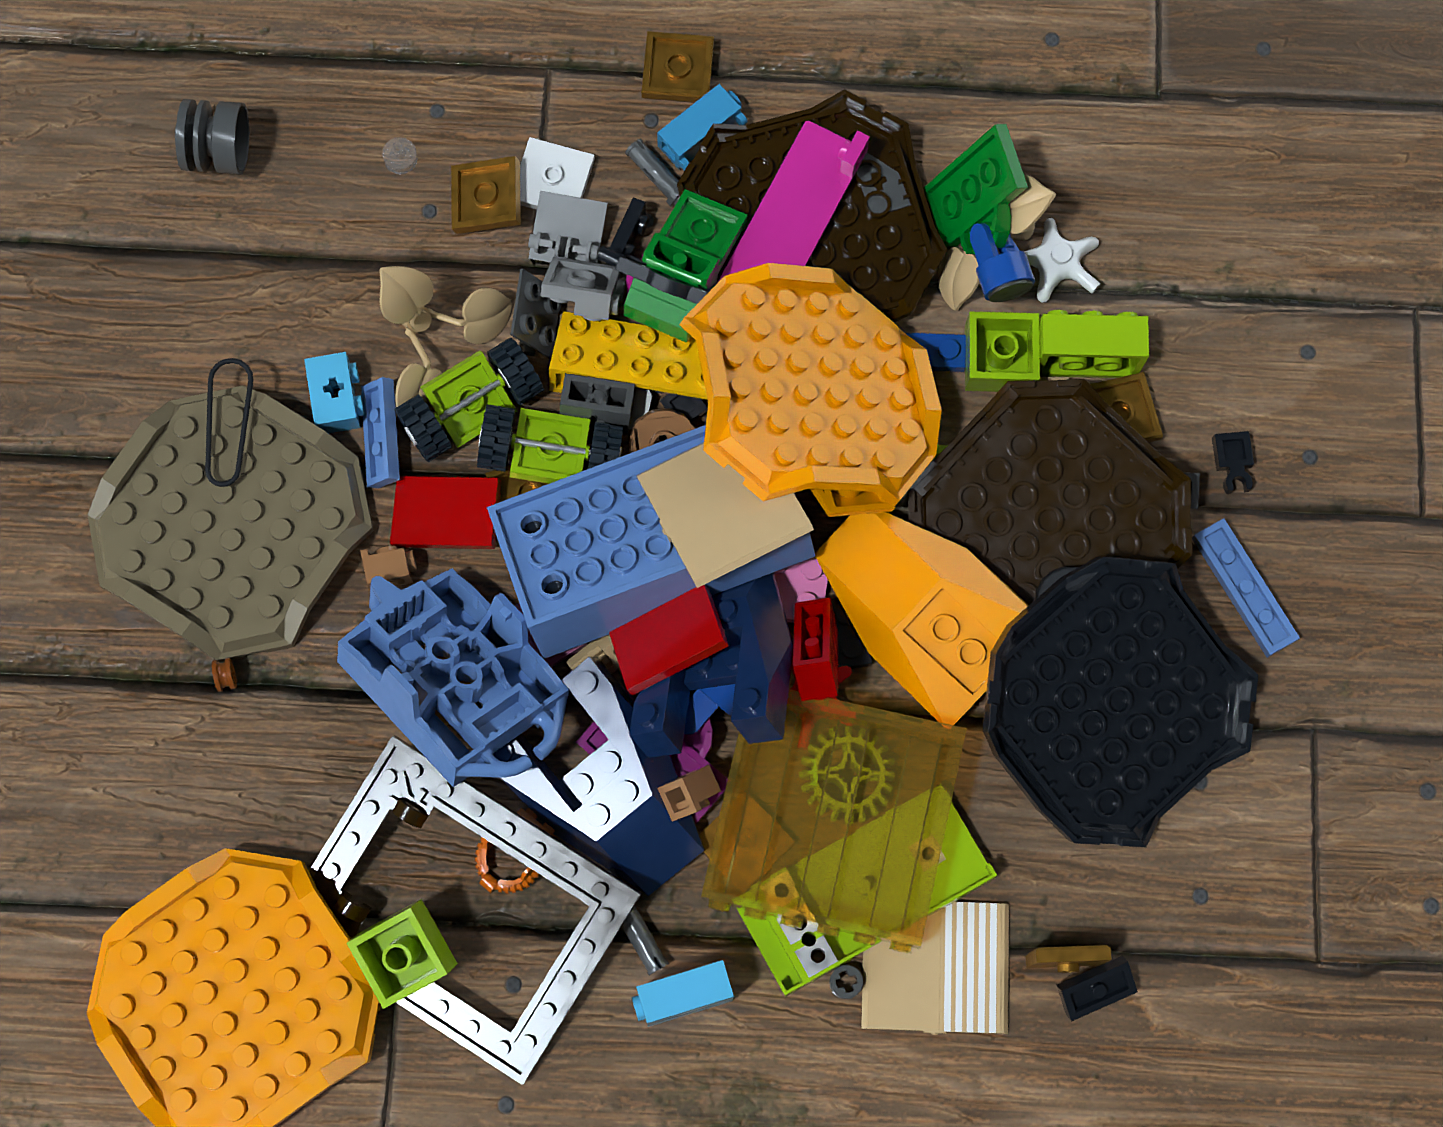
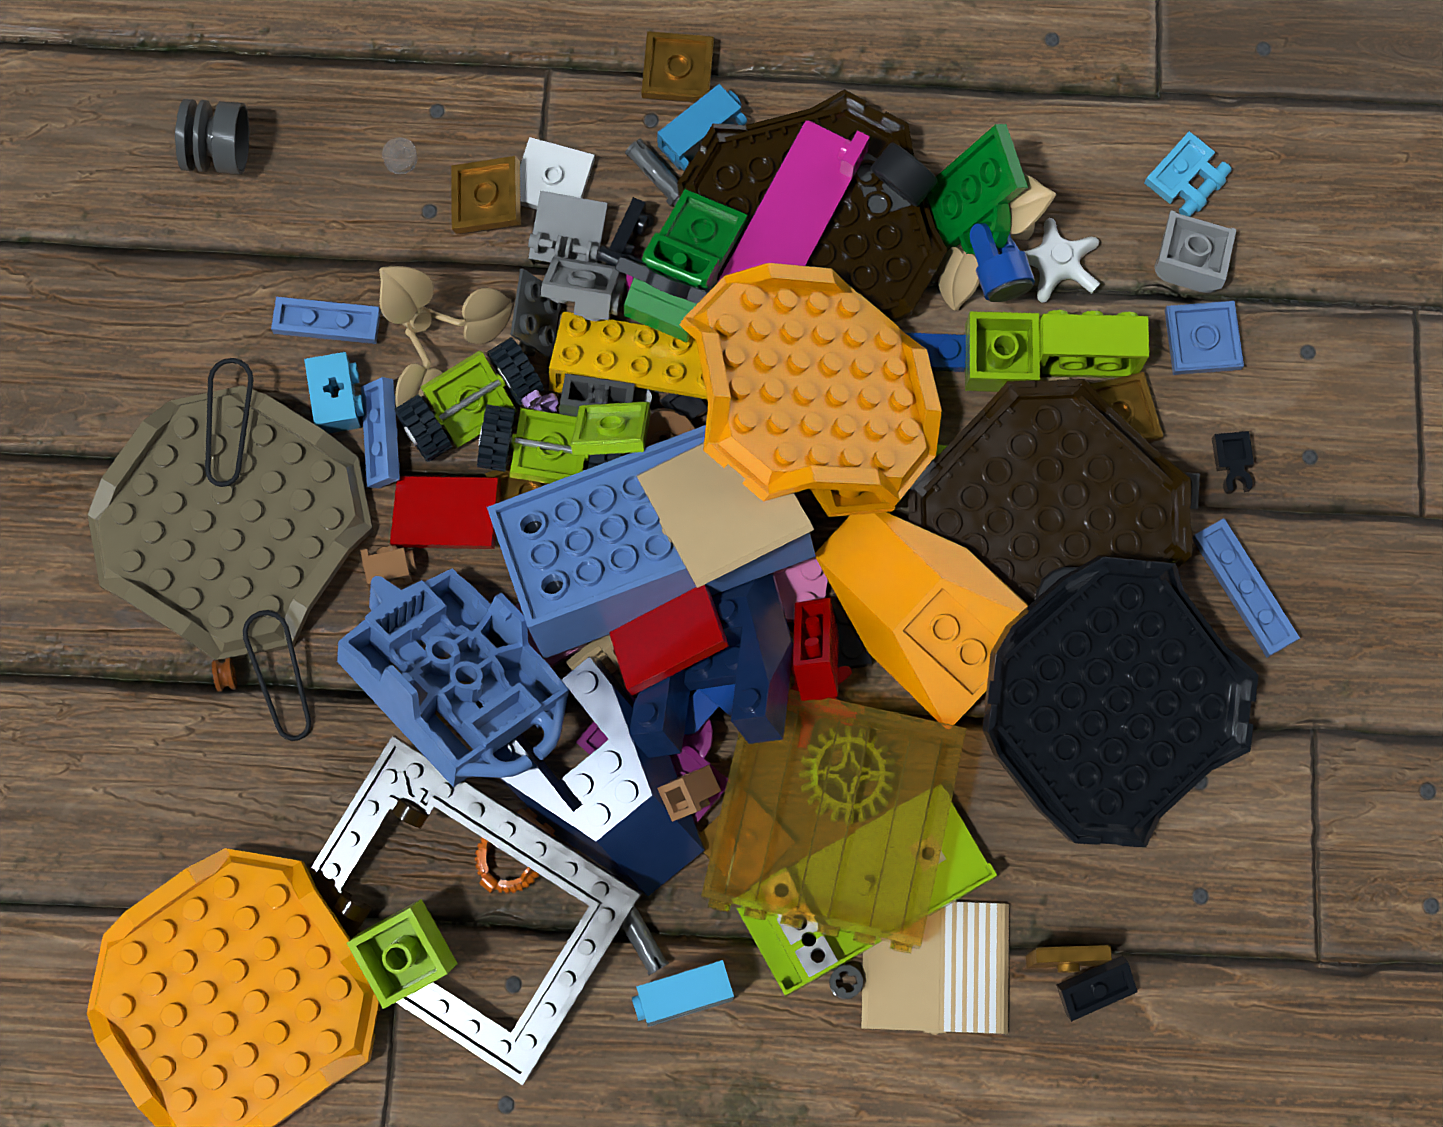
(262, 682): none -> black piece
(326, 320): none -> medium blue plate
(543, 403): none -> lavender piece
(611, 428): none -> lime plate
(904, 174): none -> black tyre
(1180, 168): none -> medium azure plate
(1194, 253): none -> light grey slope
(1203, 337): none -> medium blue plate

